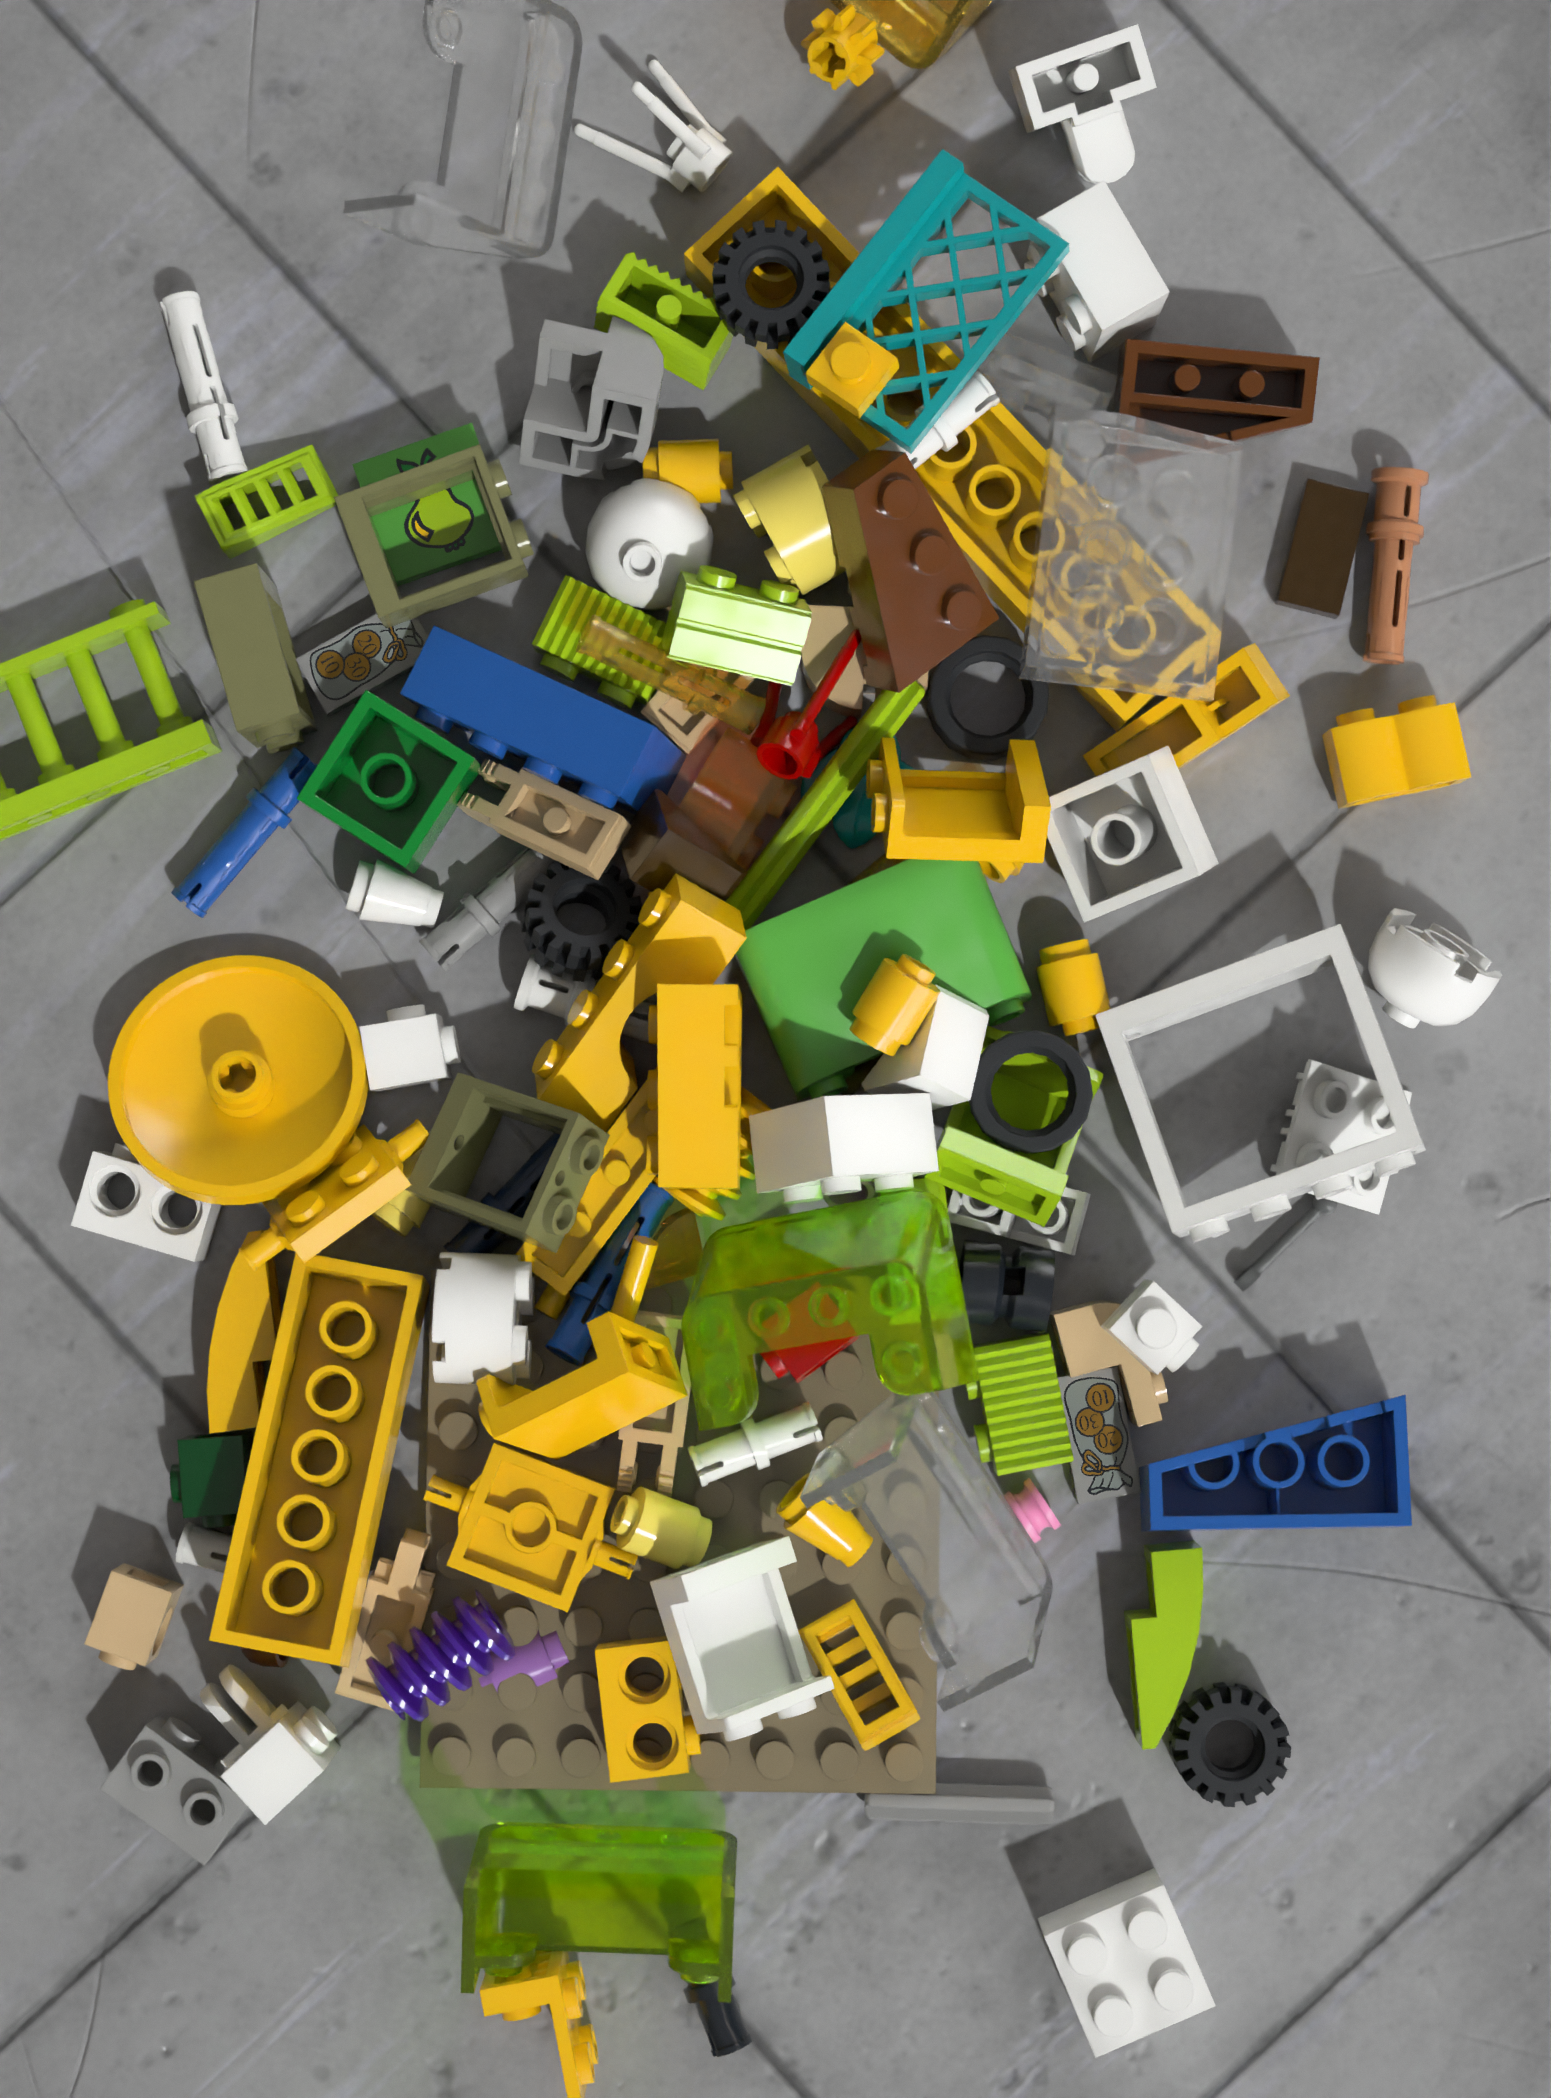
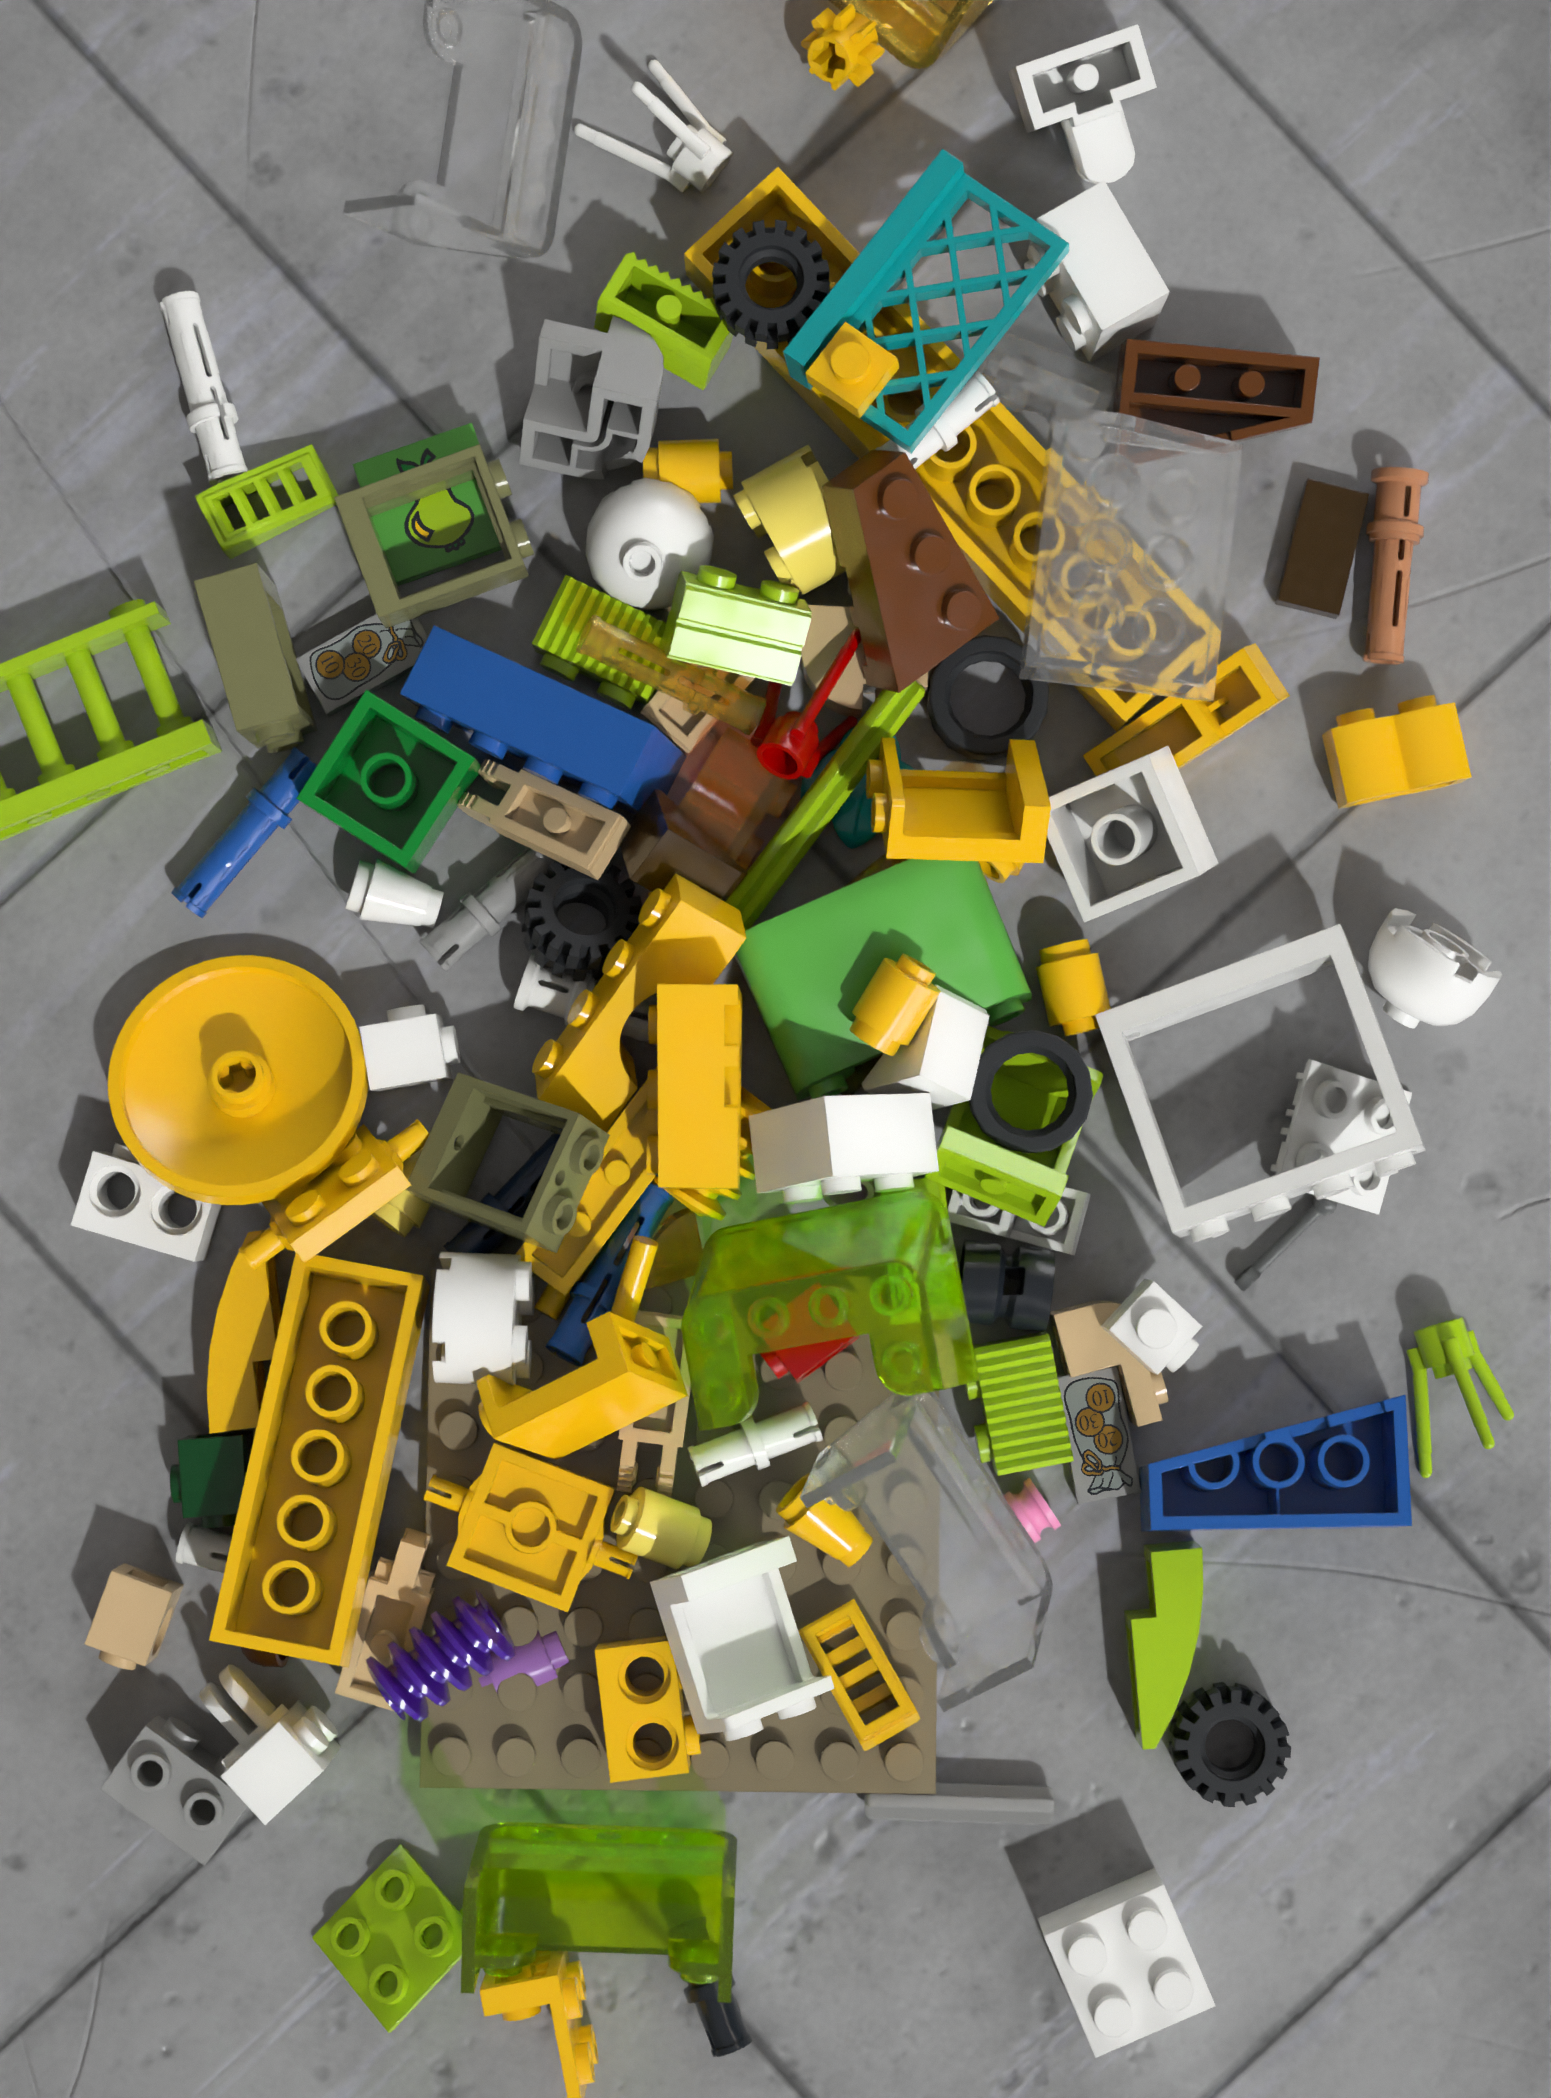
(394, 1938): none -> lime hinge
(1449, 1352): none -> lime plant

